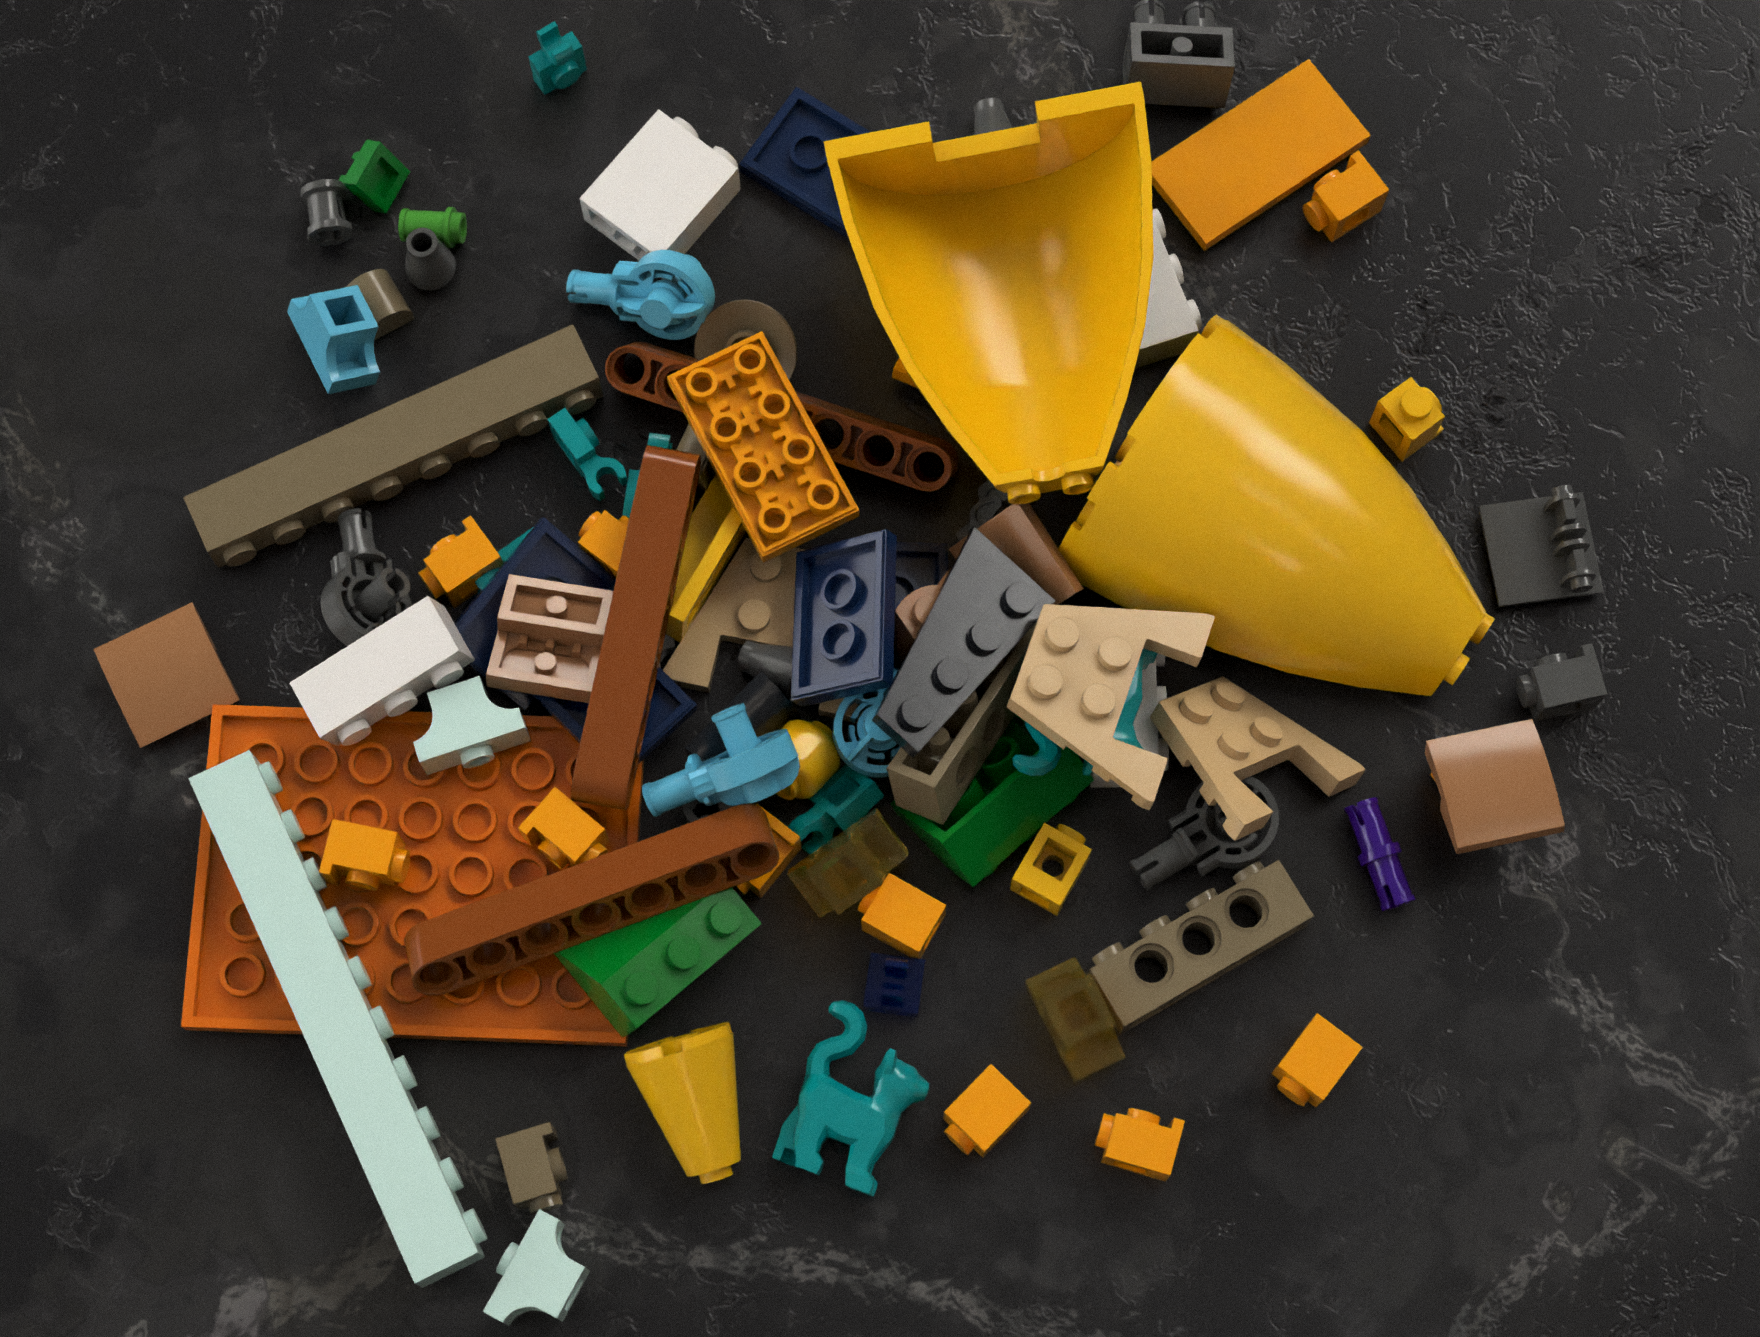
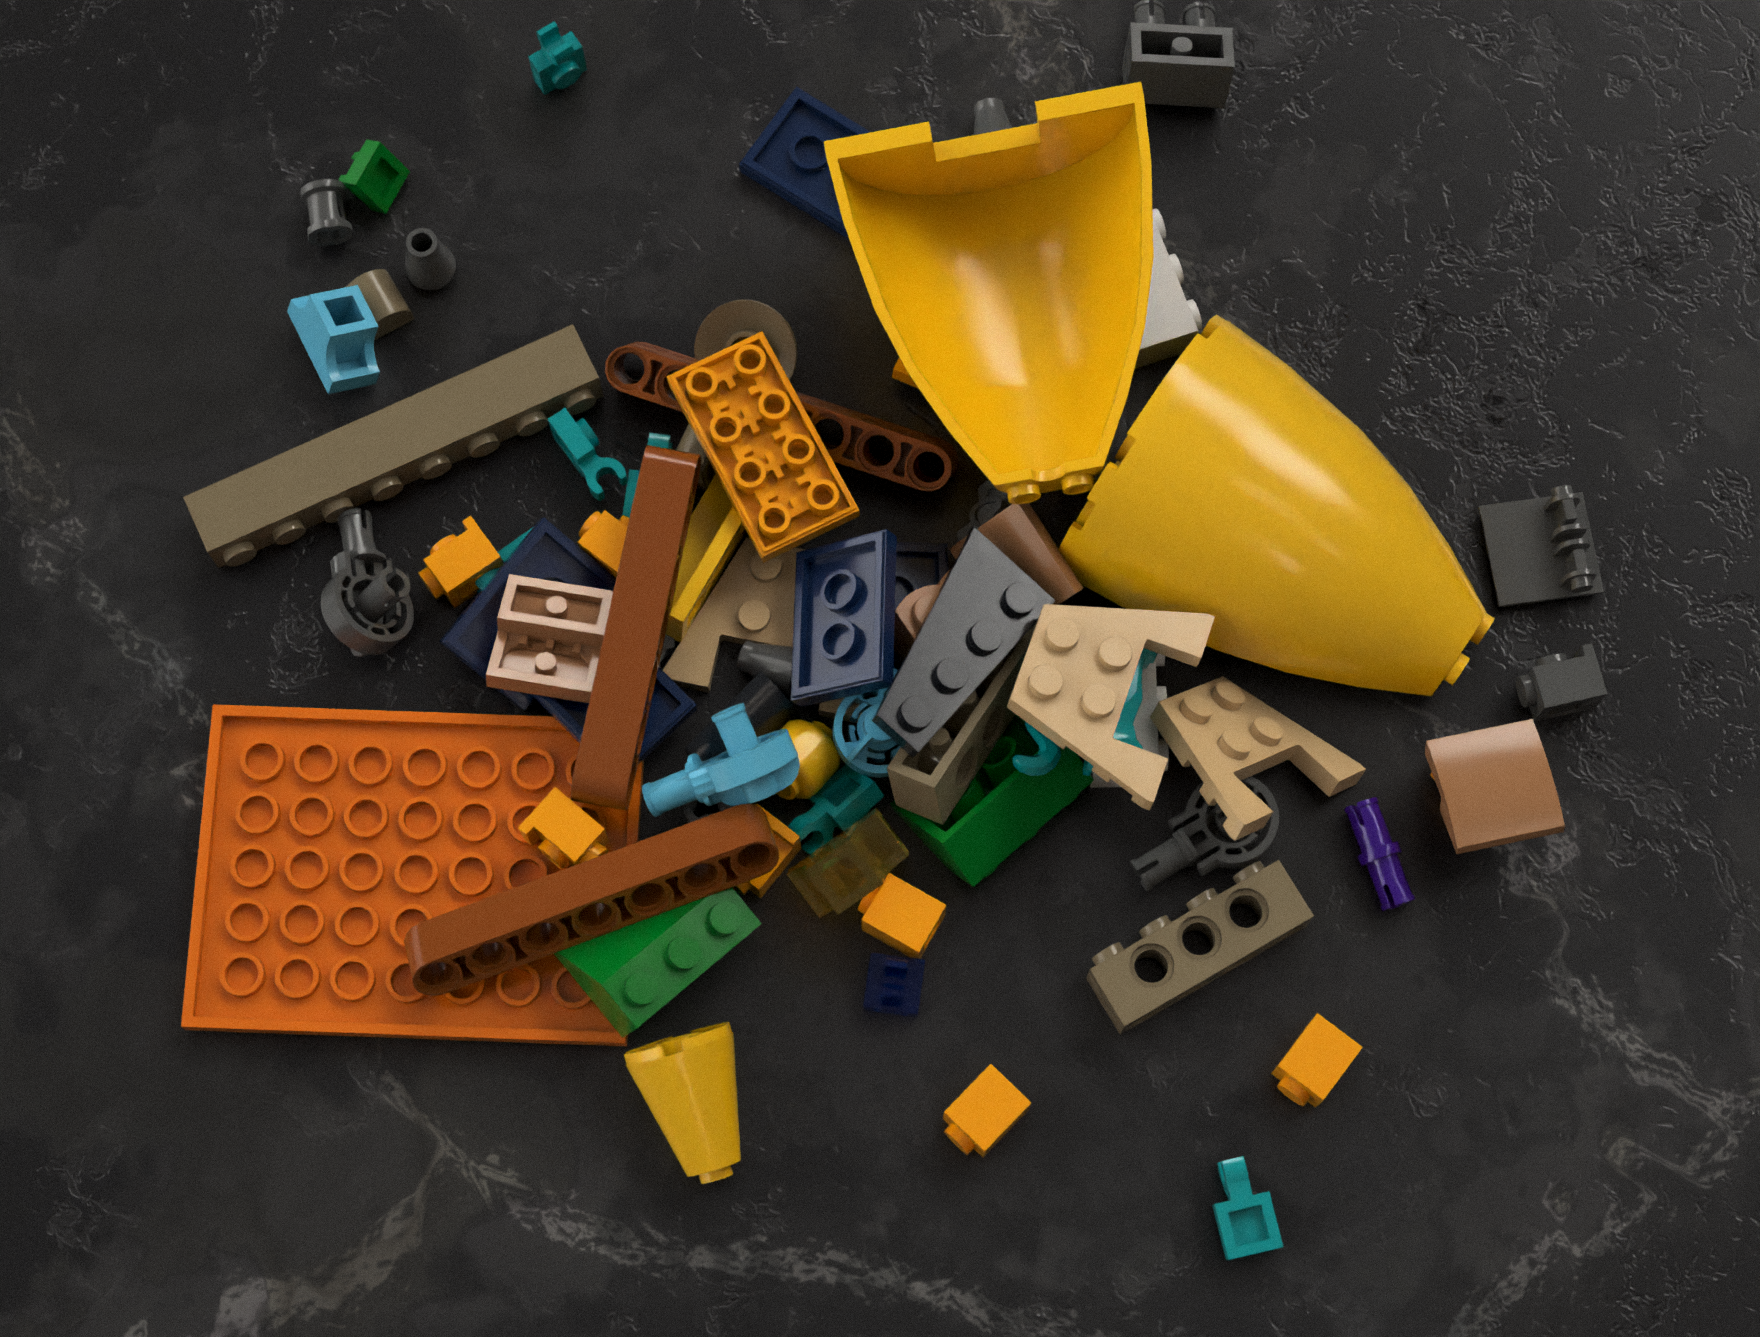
(166, 674): medium nougat slope -> none
(337, 1019): light aqua brick -> none
(364, 856): light orange brick -> none
(383, 673): white brick -> none
(448, 225): bright green pin -> none
(467, 728): light aqua brick -> none
(533, 1168): dark tan brick -> none
(536, 1274): light aqua brick -> none
(653, 304): medium azure pin -> none
(661, 189): white brick -> none
(839, 1113): teal animal -> none
(1056, 844): yellow brick -> none
(1076, 1018): clear yellow brick -> none
(1139, 1142): light orange brick -> none
(1246, 1220): none -> teal plate
(1257, 154): light orange tile -> none
(1345, 198): light orange brick -> none
(1413, 412): yellow brick -> none

